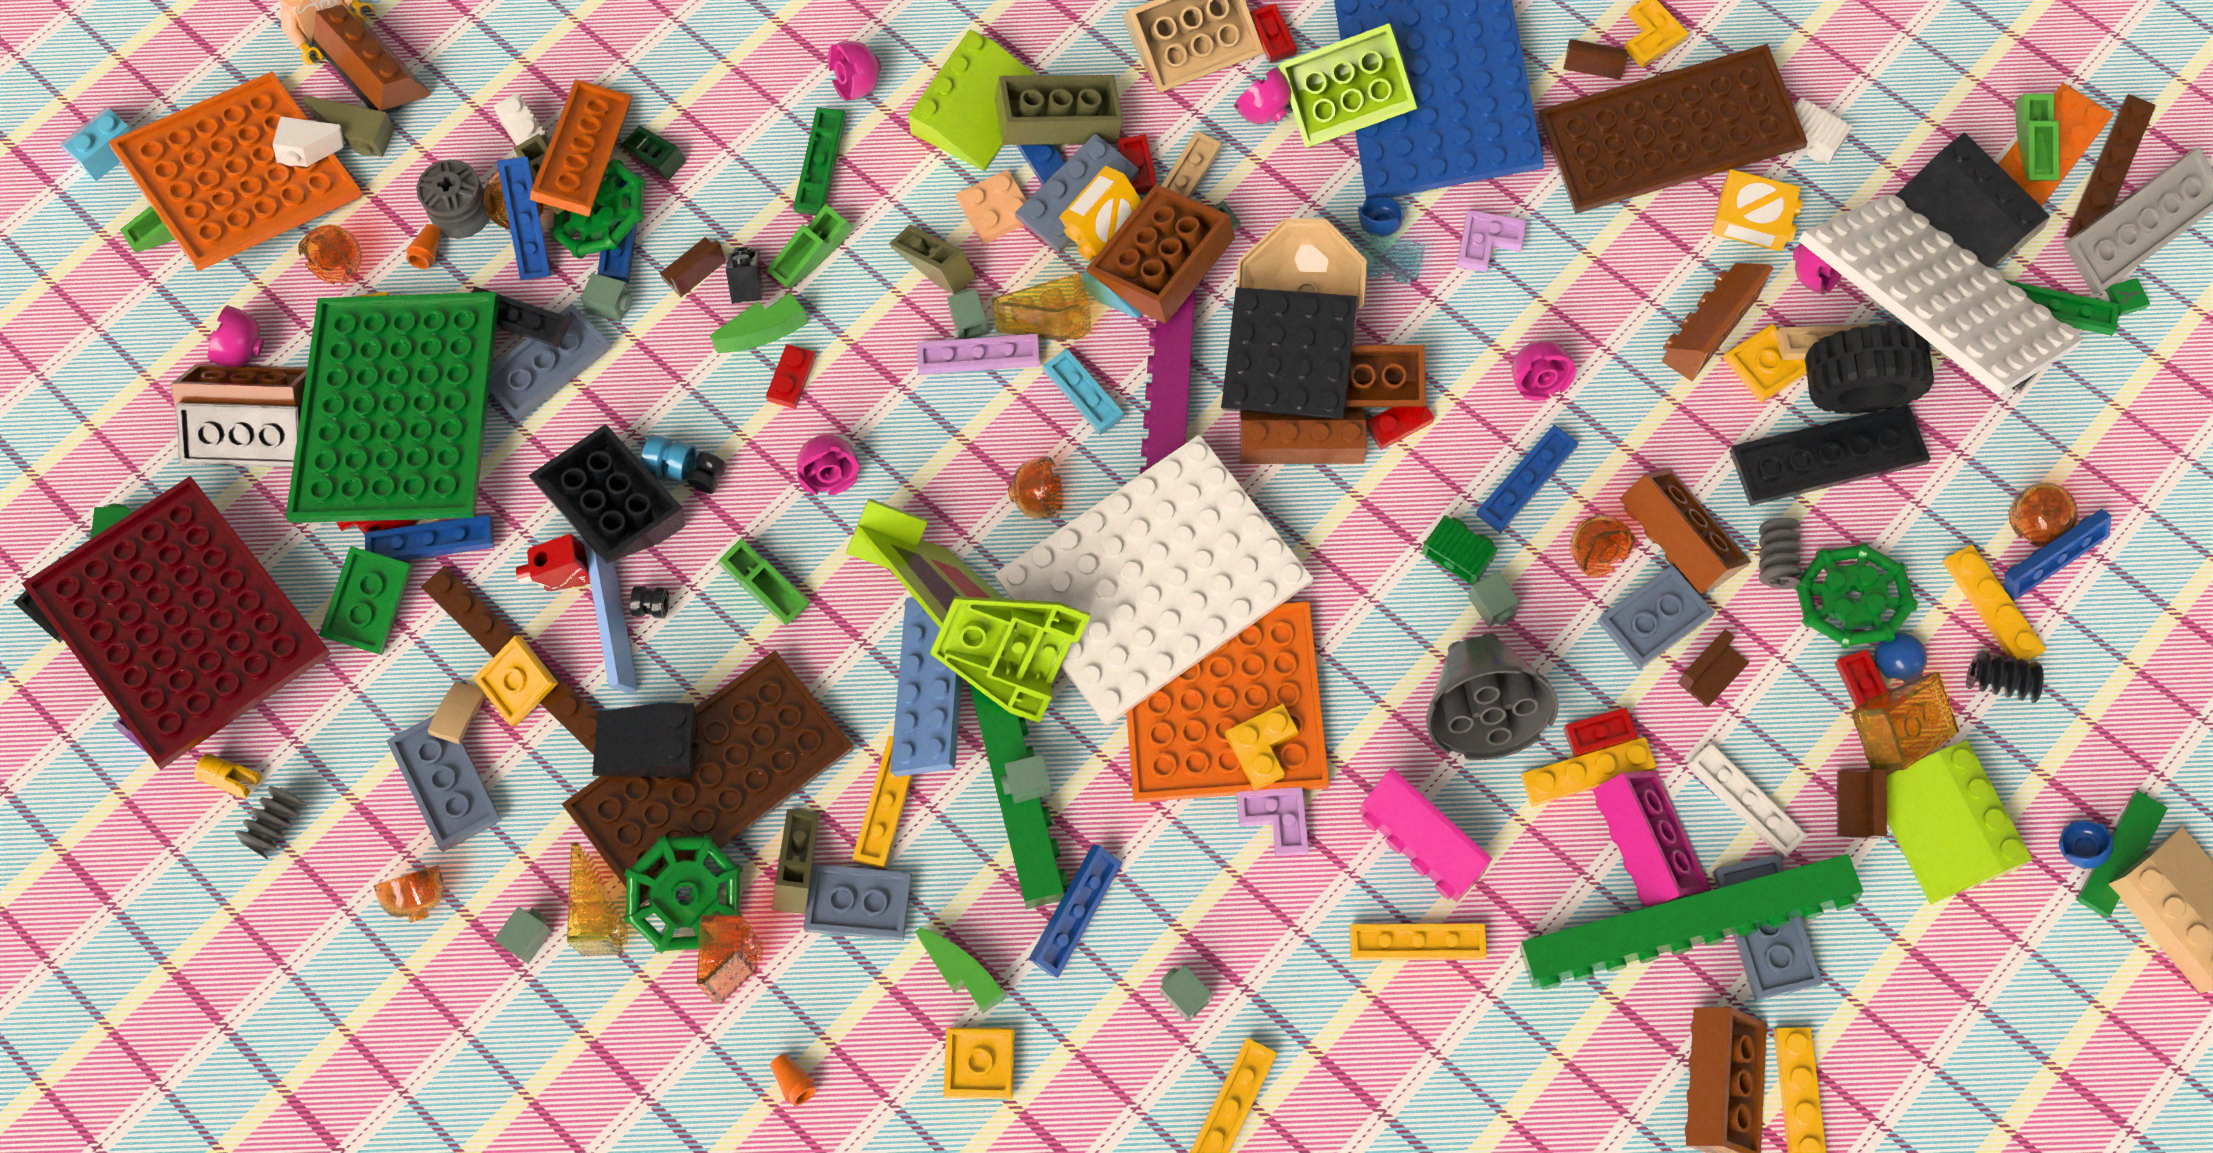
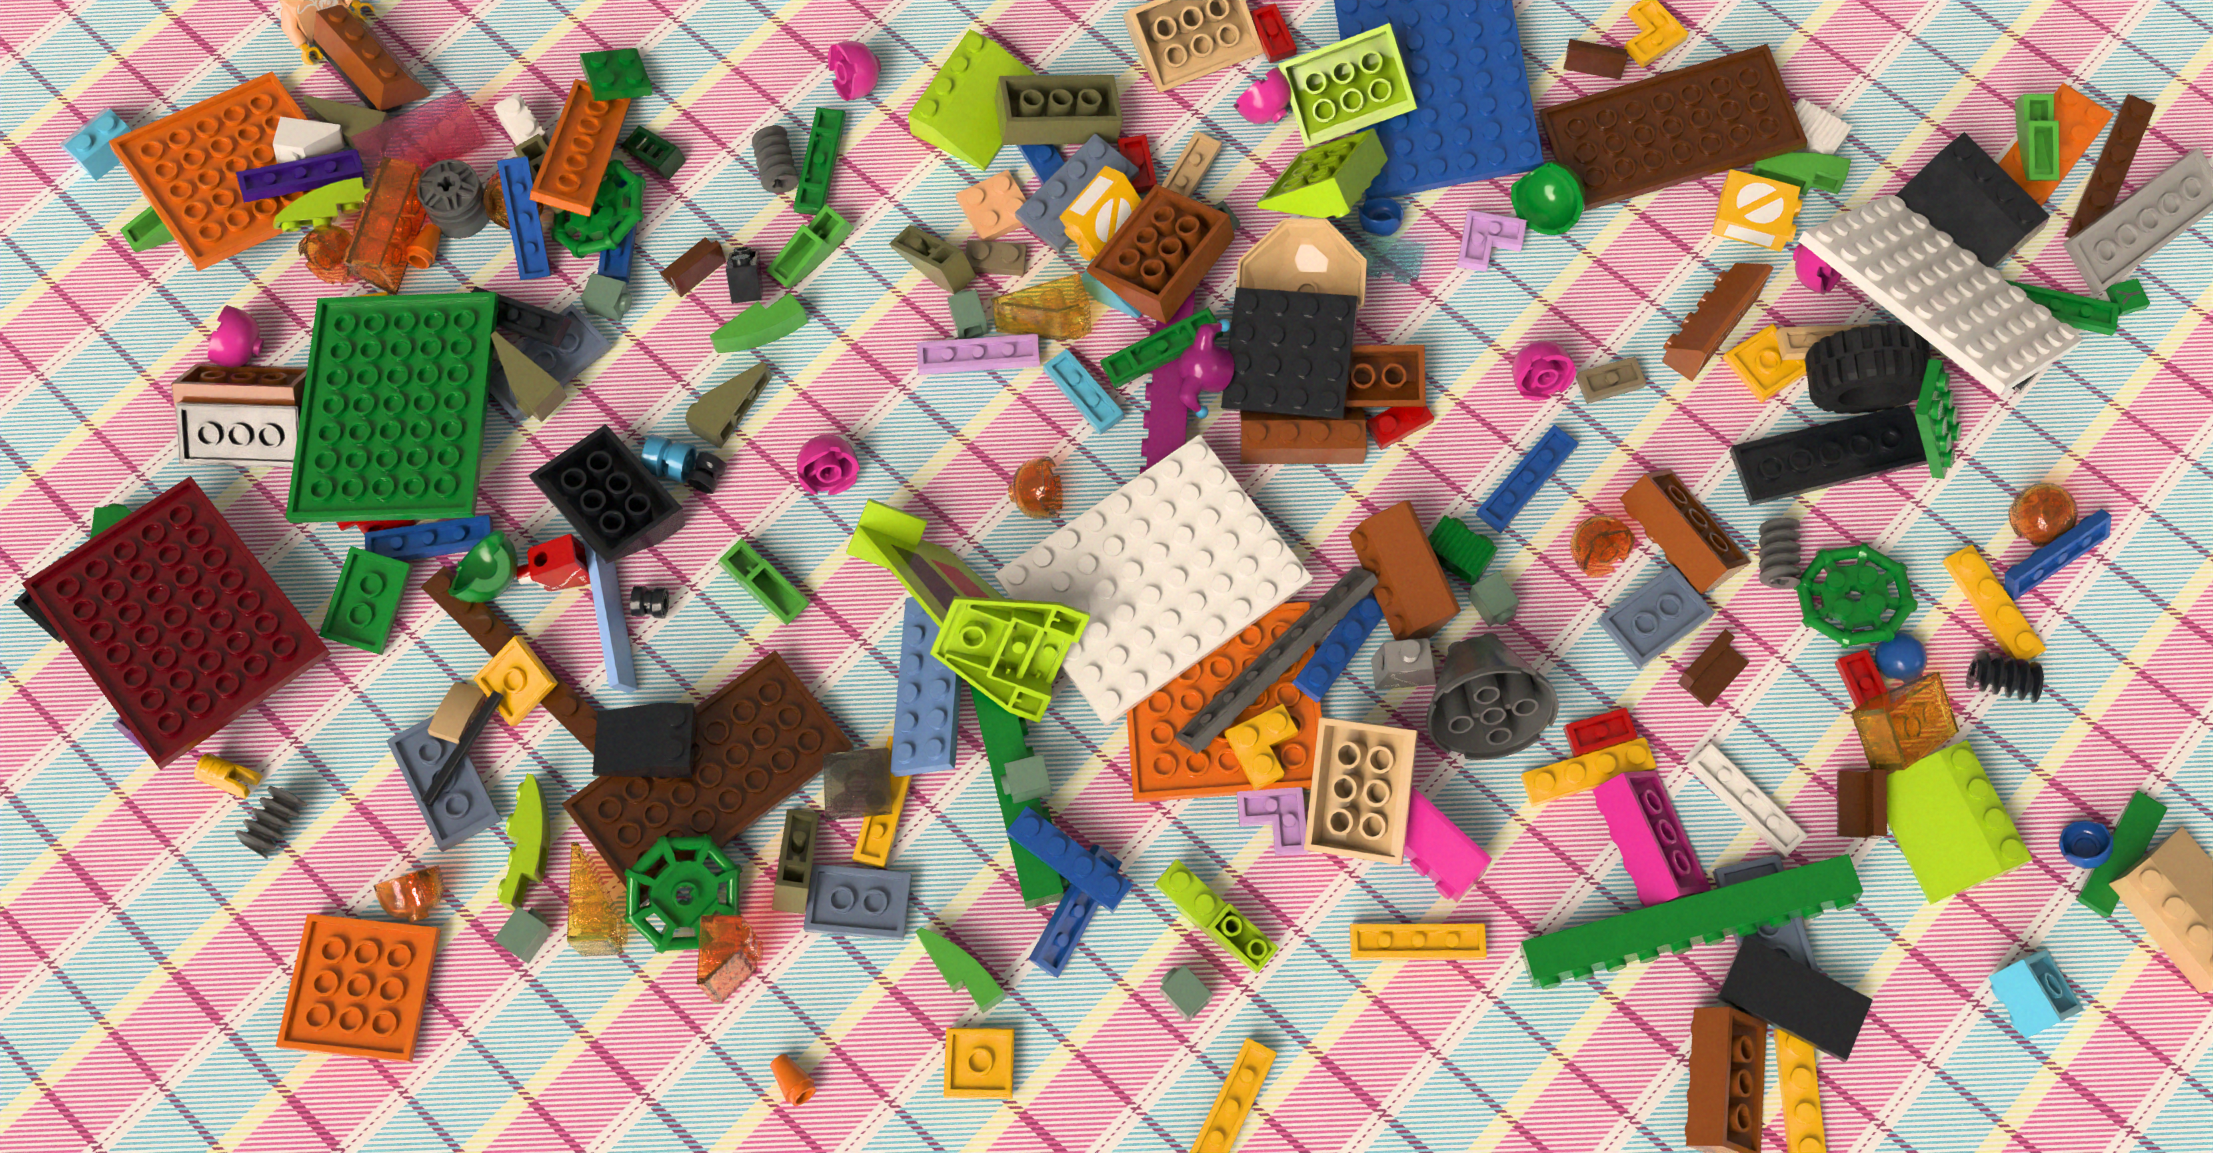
(299, 175): none -> dark purple plate
(321, 205): none -> lime slope
(359, 988): none -> orange plate
(386, 225): none -> clear orange slope
(422, 135): none -> clear pink plate
(462, 748): none -> black bar
(486, 569): none -> green cylinder
(531, 832): none -> lime slope
(533, 387): none -> olive slope
(615, 74): none -> green plate
(725, 406): none -> olive slope
(774, 159): none -> dark grey piece
(790, 376): red plate -> none
(857, 784): none -> clear smoke plate
(996, 257): none -> dark tan plate
(1069, 859): none -> blue plate
(1155, 349): none -> green plate
(1205, 367): none -> magenta piece
(1215, 917): none -> lime slope
(1276, 659): none -> dark grey plate
(1327, 177): none -> lime slope
(1338, 648): none -> blue plate
(1361, 790): none -> tan slope
(1405, 664): none -> light grey torso
(1409, 577): none -> dark orange slope
(1549, 198): none -> green cylinder
(1611, 380): none -> dark tan plate
(1794, 999): none -> black tile
(1805, 170): none -> bright green slope
(1937, 419): none -> green plate
(2035, 993): none -> medium azure slope

